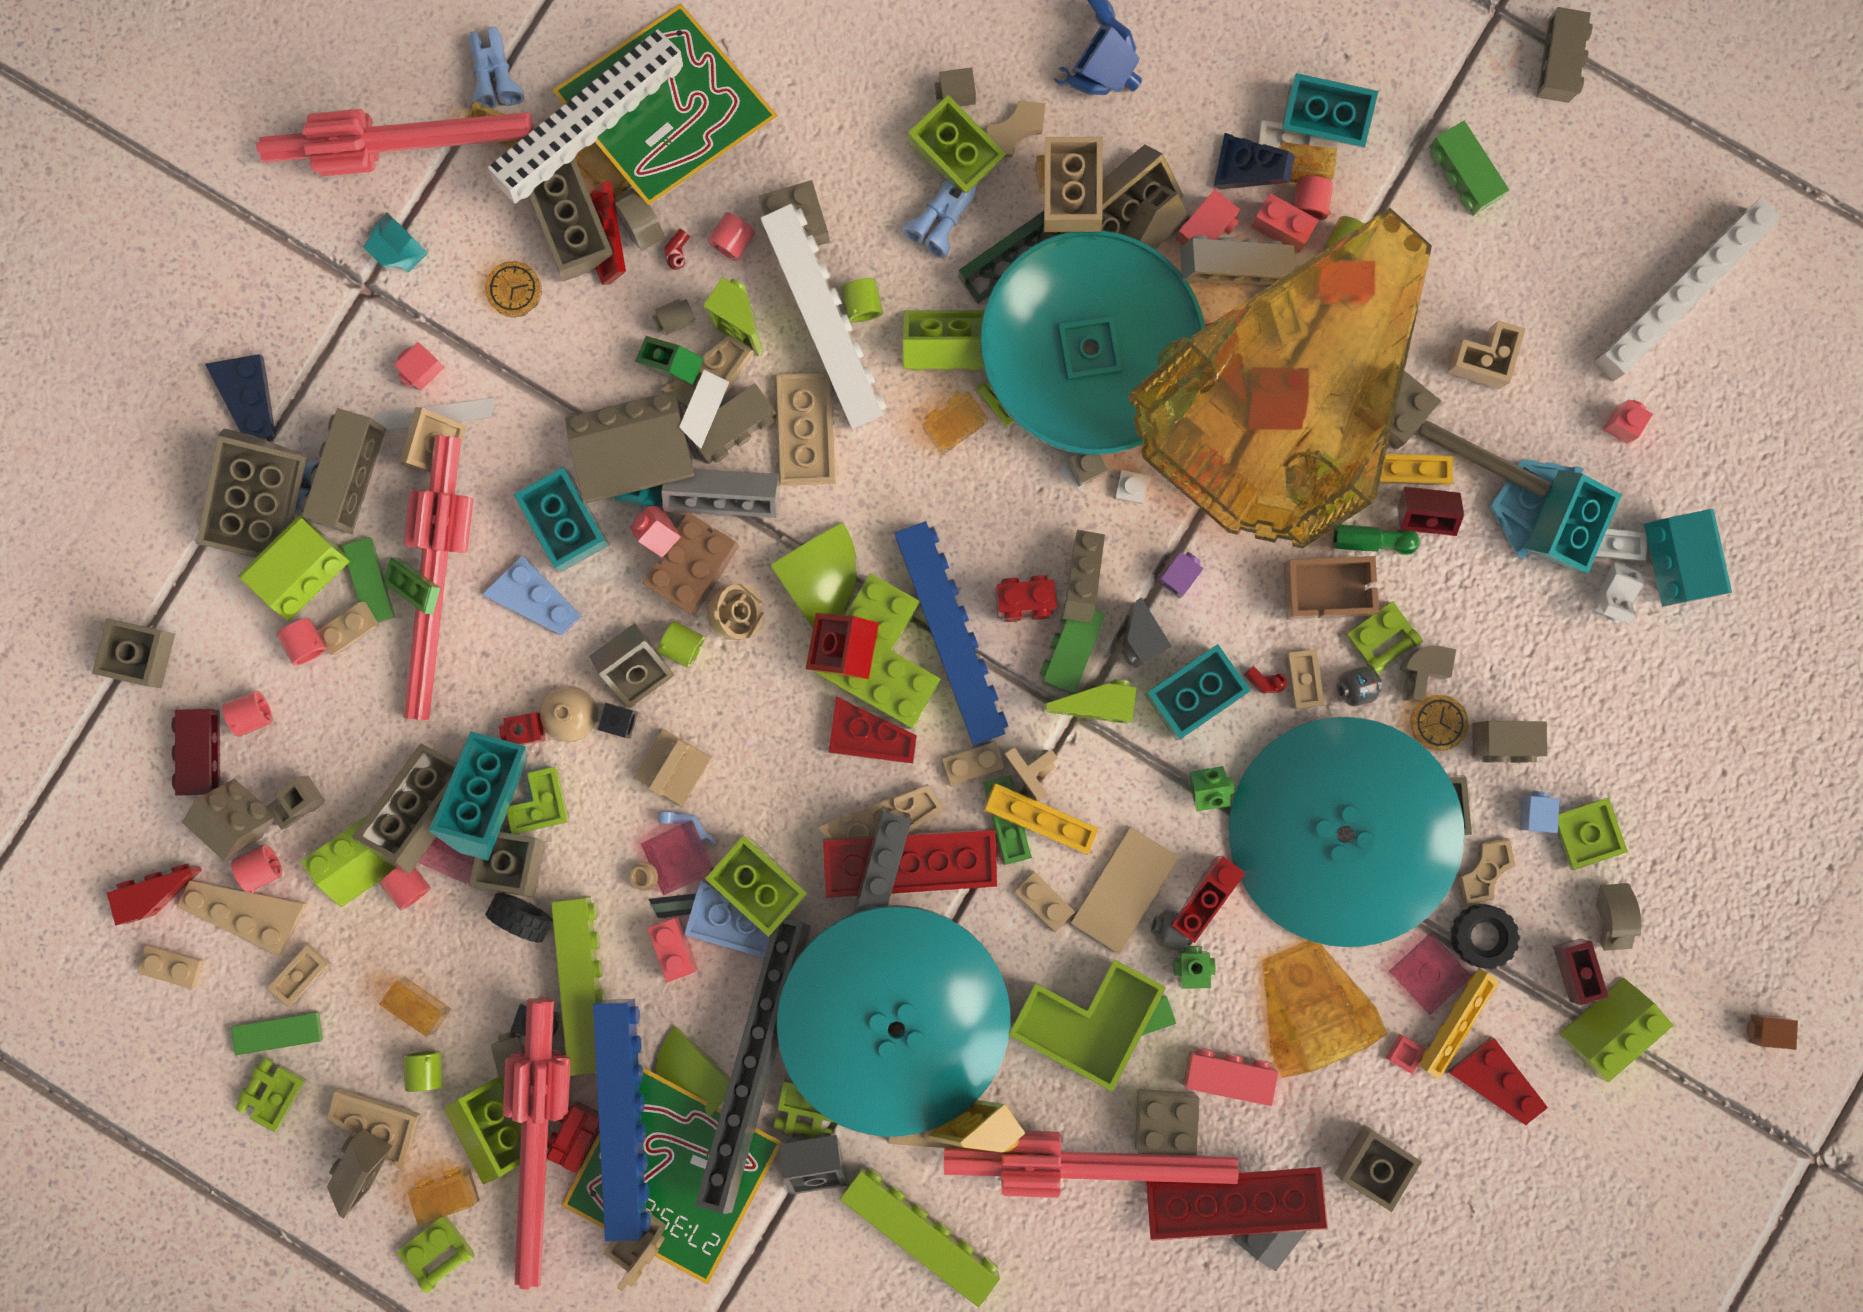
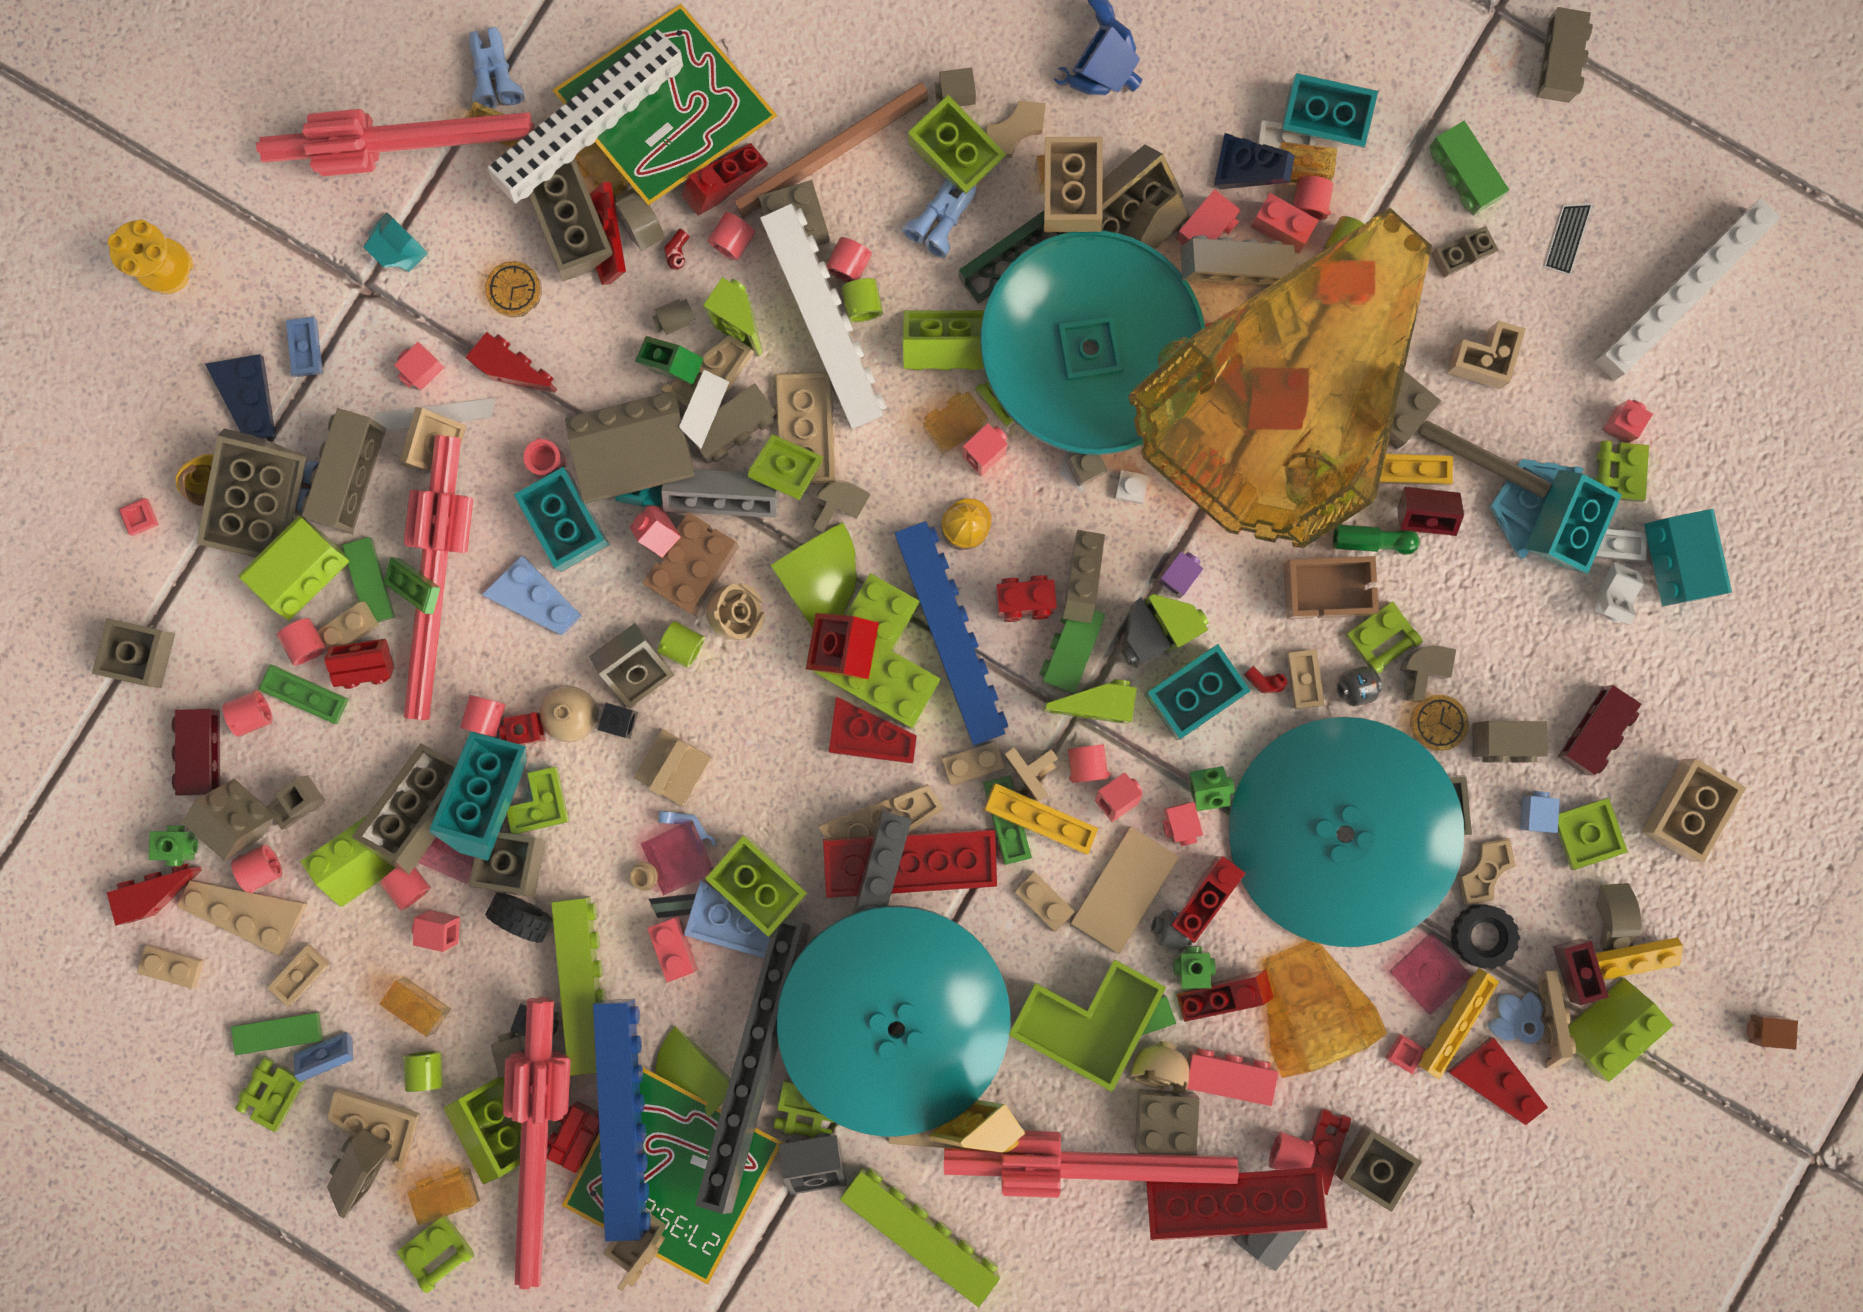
(138, 516): none -> coral tile
(146, 254): none -> yellow piece
(172, 845): none -> bright green brick
(194, 477): none -> yellow piece
(303, 694): none -> bright green tile
(304, 347): none -> medium blue plate
(323, 1056): none -> medium blue plate
(359, 663): none -> red brick
(436, 930): none -> coral brick
(482, 715): none -> coral piece
(502, 365): none -> red slope
(543, 458): none -> coral piece
(722, 178): none -> red slope
(785, 467): none -> lime plate
(834, 147): none -> nougat tile
(838, 495): none -> dark tan brick
(848, 260): none -> coral piece
(966, 524): none -> yellow piece
(985, 448): none -> coral brick
(1088, 763): none -> coral piece
(1119, 796): none -> coral brick
(1161, 1067): none -> tan cylinder
(1177, 620): none -> lime slope
(1182, 823): none -> coral brick
(1226, 996): none -> red slope
(1291, 1152): none -> coral piece
(1329, 1145): none -> red plate
(1465, 251): none -> dark tan slope
(1515, 1015): none -> light blue plate
(1556, 1030): none -> tan wing
(1568, 237): none -> sticker
(1600, 730): none -> dark red brick
(1630, 471): none -> lime plate
(1640, 958): none -> yellow plate
(1693, 810): none -> tan brick

